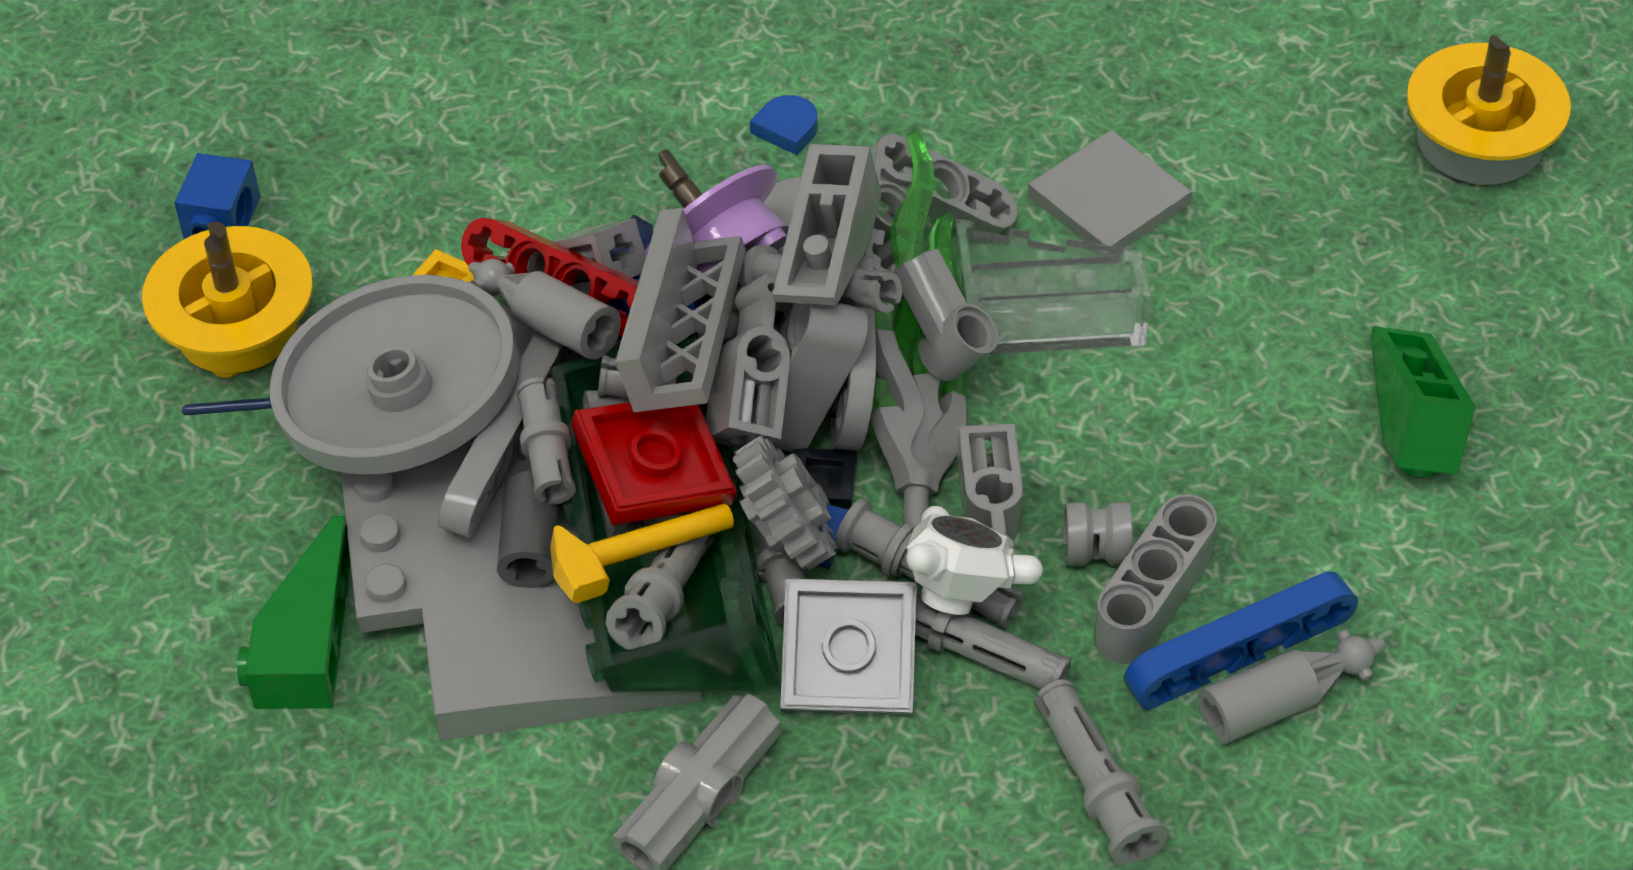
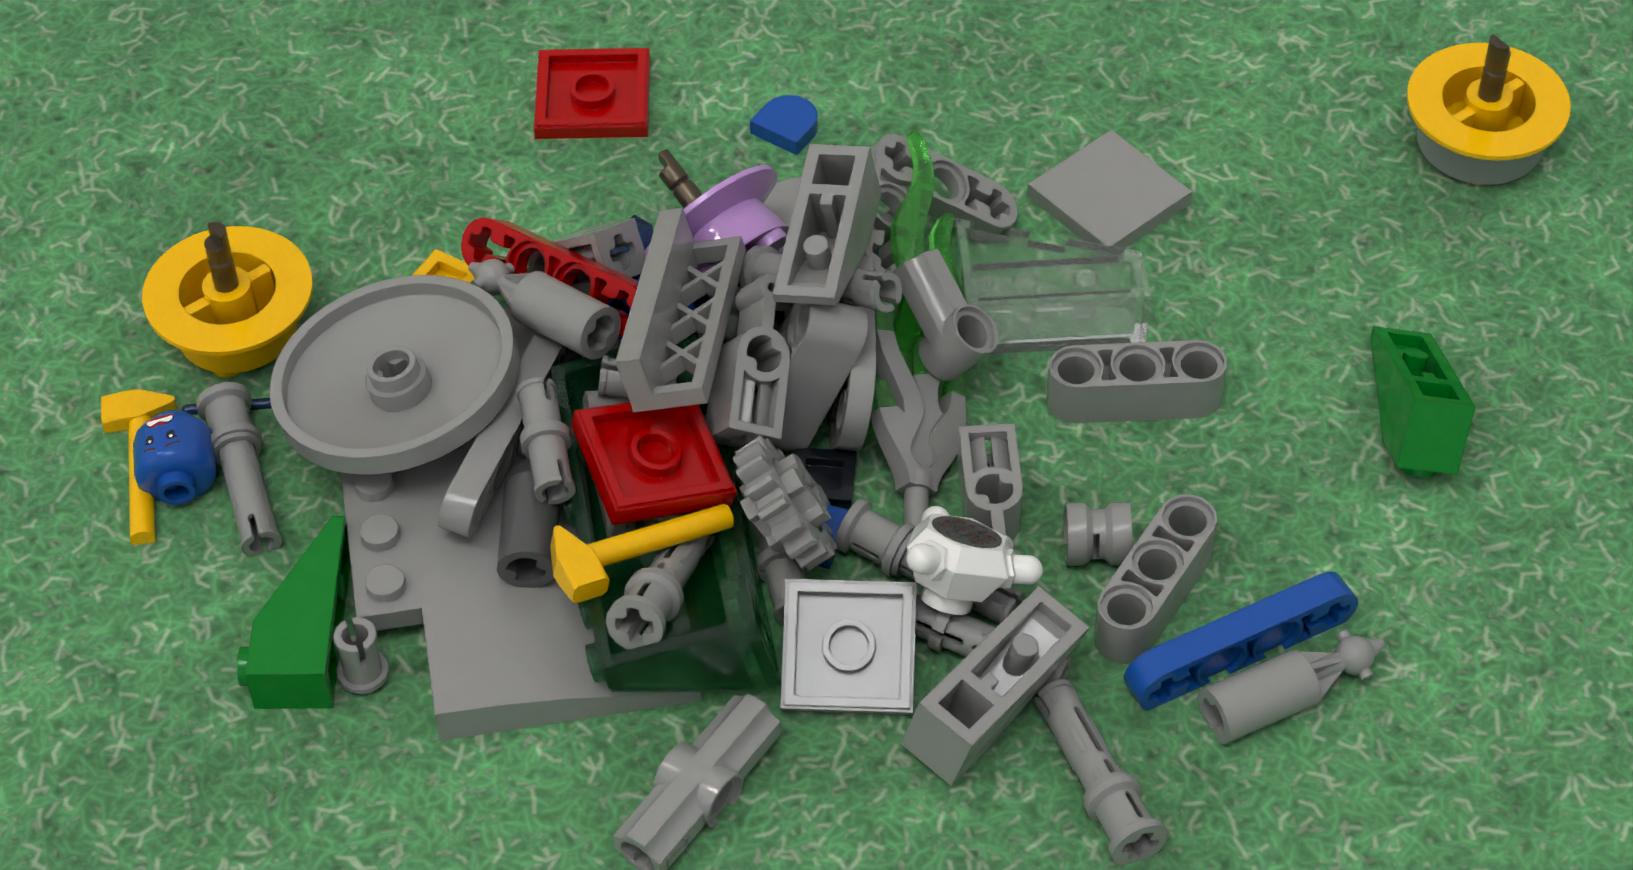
(129, 412): none -> yellow piece
(174, 457): none -> blue head
(217, 191): blue brick -> none
(237, 450): none -> light grey pin
(360, 664): none -> light grey pin
(592, 93): none -> red tile
(992, 685): none -> light grey slope
(1136, 381): none -> light grey beam

